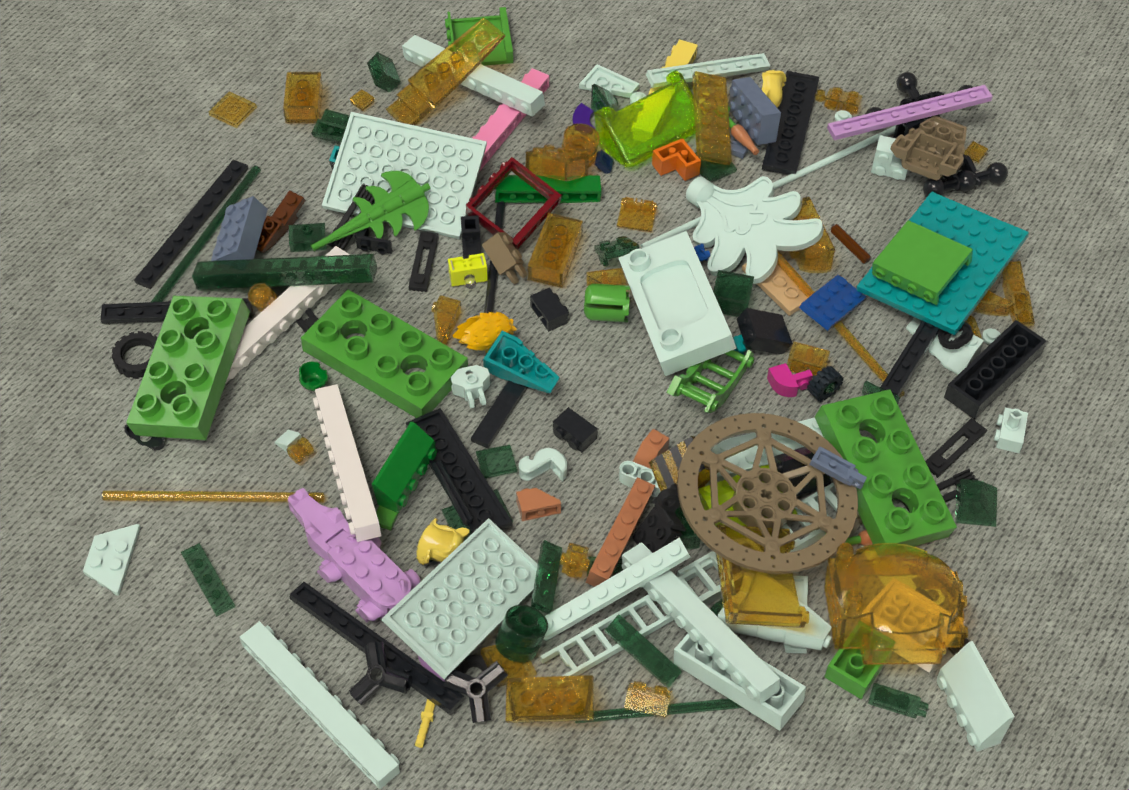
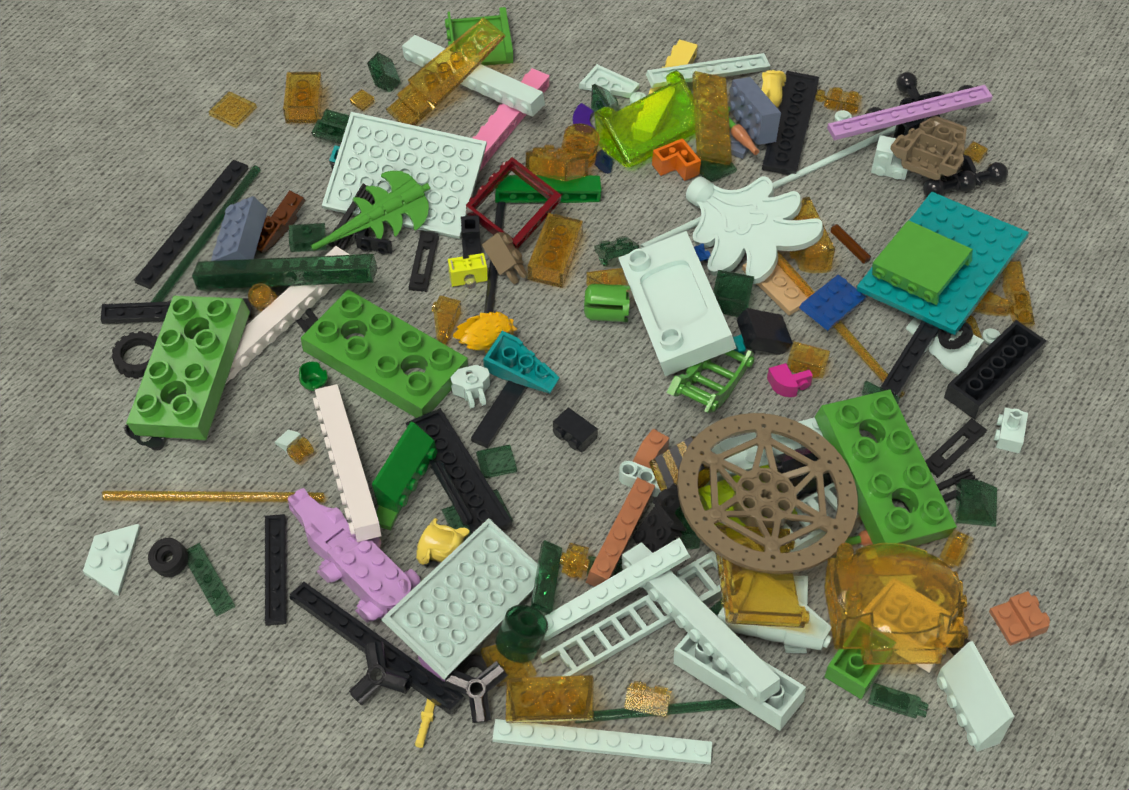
(175, 565): none -> black tyre
(275, 570): none -> black tile
(321, 705): light aqua brick -> none
(536, 504): nougat slope -> none
(543, 461): light aqua animal -> none
(549, 306): black piece -> none
(603, 742): none -> light aqua plate
(637, 214): clear yellow hinge -> none
(643, 651): clear green tile -> none
(825, 383): black wheel -> none
(837, 468): sand blue hinge -> none
(956, 548): none -> clear yellow slope
(1020, 618): none -> nougat plate

